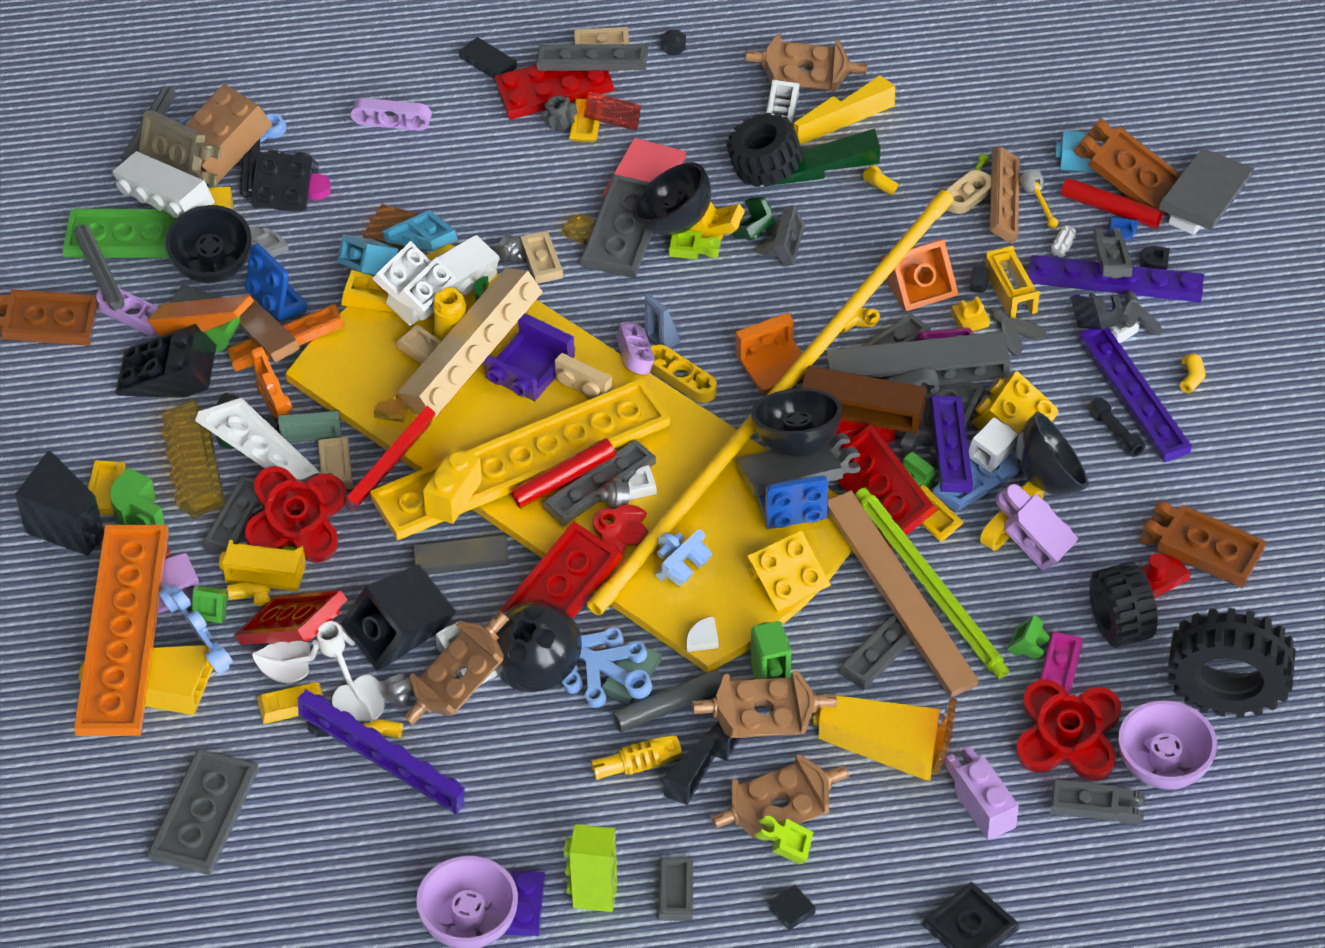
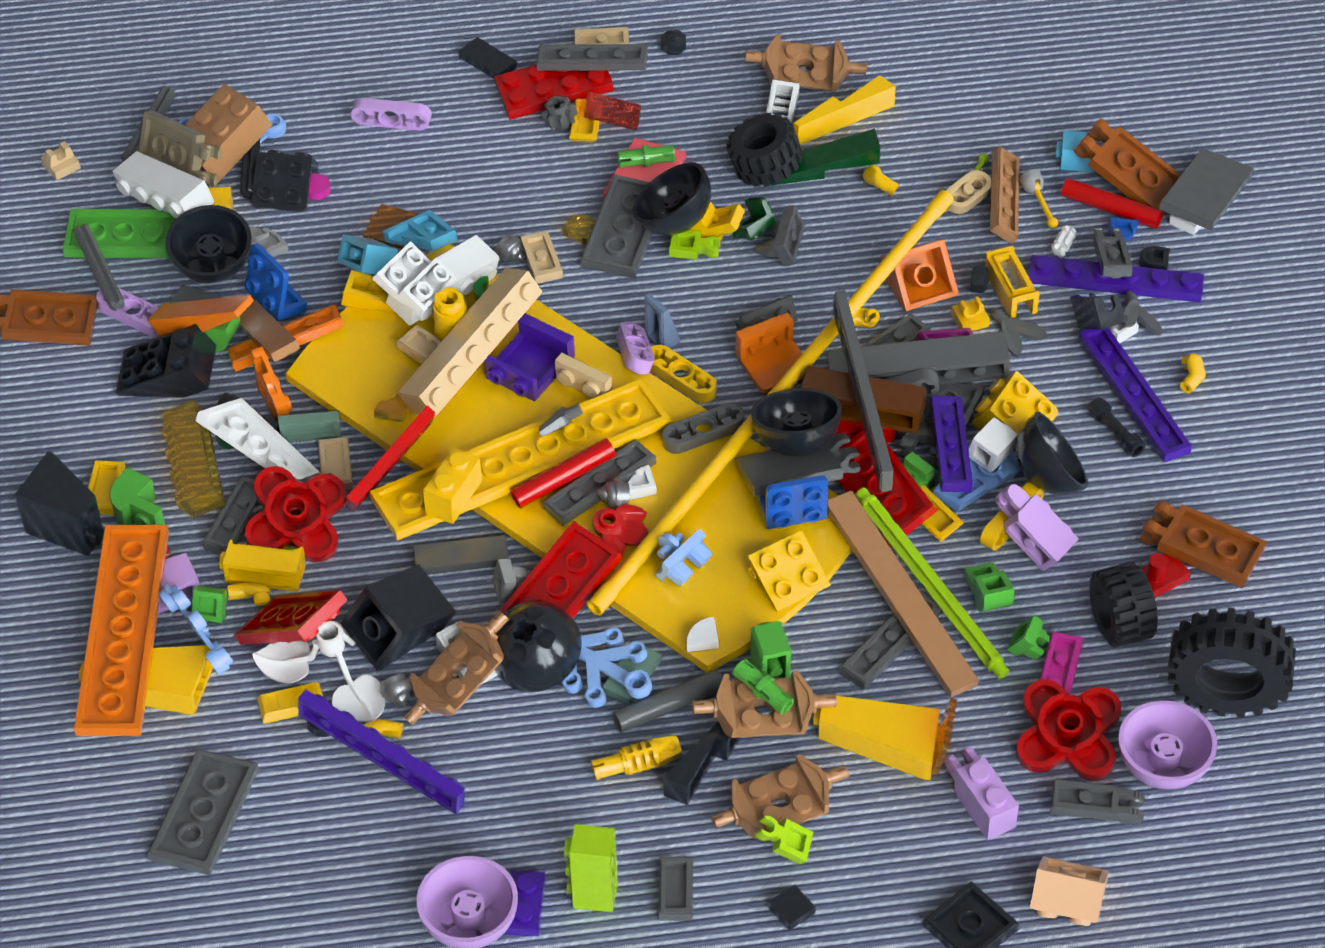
(60, 161): none -> tan tile
(507, 579): none -> light grey tile
(560, 419): none -> bar
(646, 156): none -> bright green pin
(694, 438): none -> dark grey beam
(763, 686): none -> bright green pin
(774, 309): none -> dark grey hinge
(863, 392): none -> dark grey tile
(989, 586): none -> bright green brick
(1069, 891): none -> light nougat slope

